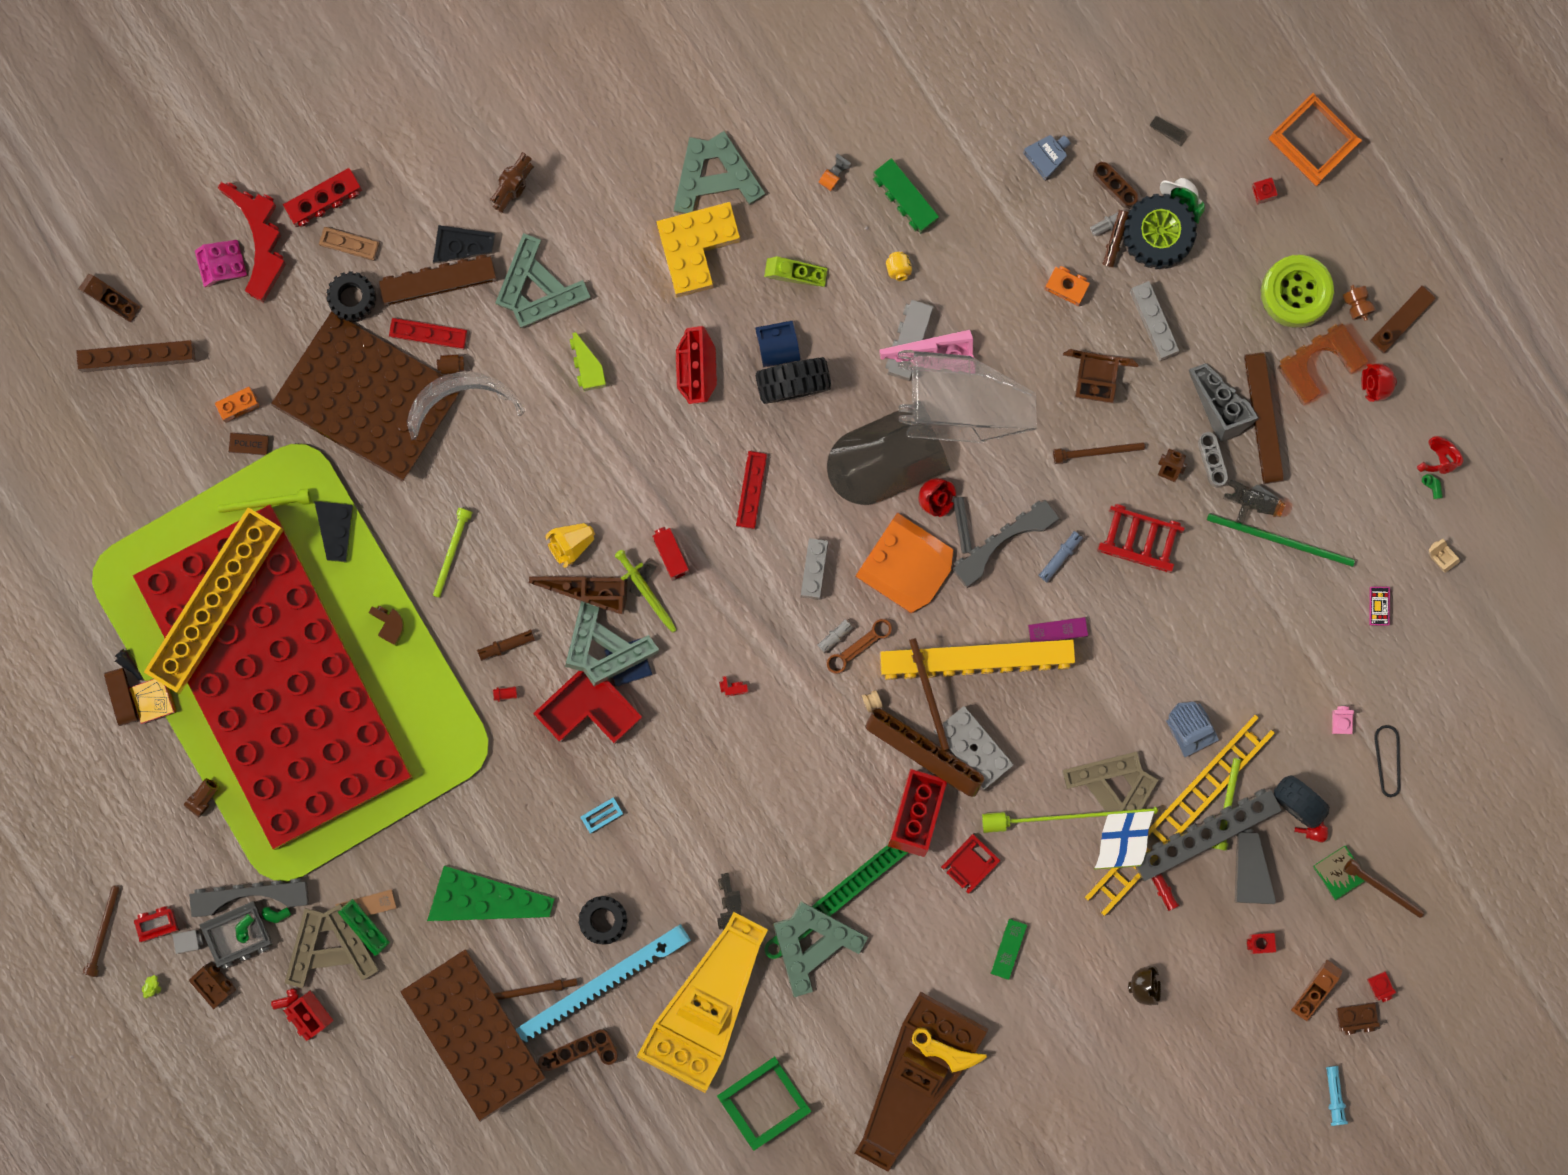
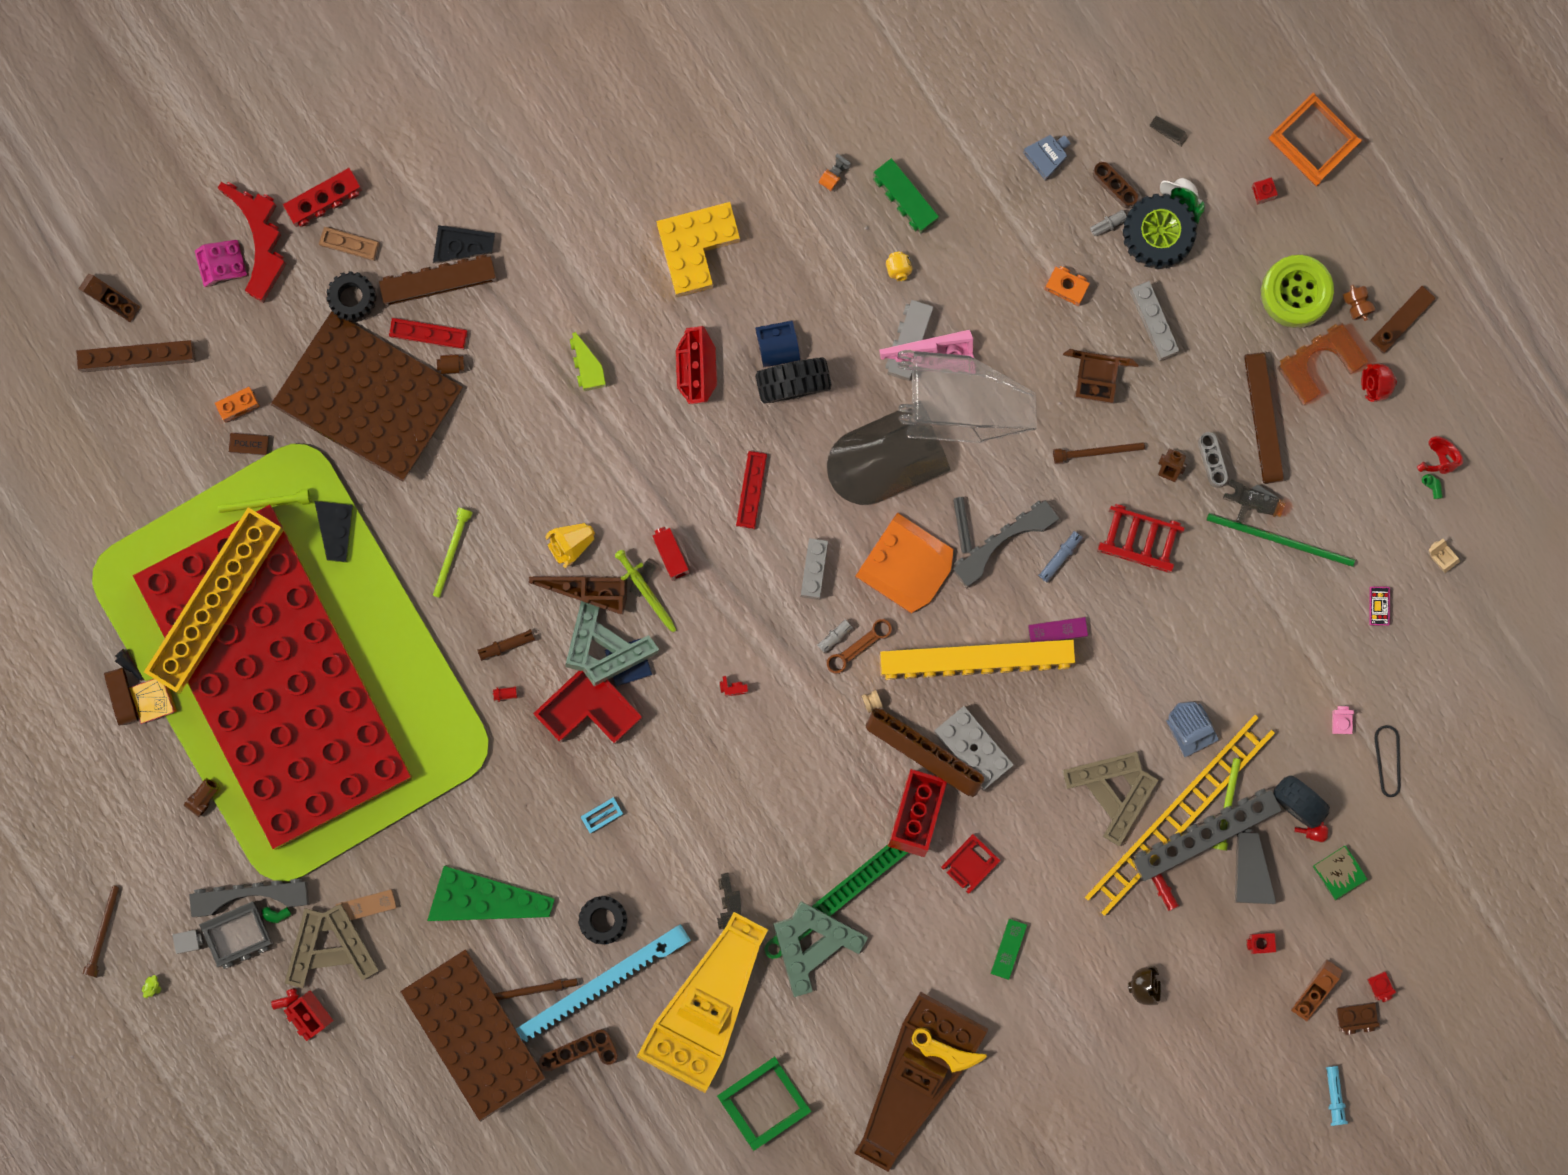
(156, 925): red window -> none
(212, 984): reddish brown bracket -> none
(242, 929): green arm -> none
(363, 927): green tile -> none
(393, 626): reddish brown brick -> none
(454, 383): clear windscreen -> none
(512, 182): reddish brown piece -> none
(557, 297): sand green plate -> none
(694, 185): sand green plate -> none
(795, 272): lime slope -> none
(918, 658): reddish brown bar -> none
(936, 497): red cylinder -> none
(1115, 239): reddish brown pin -> none
(1122, 838): flag -> none
(1224, 408): dark grey wedge -> none
(1352, 868): reddish brown piece -> none

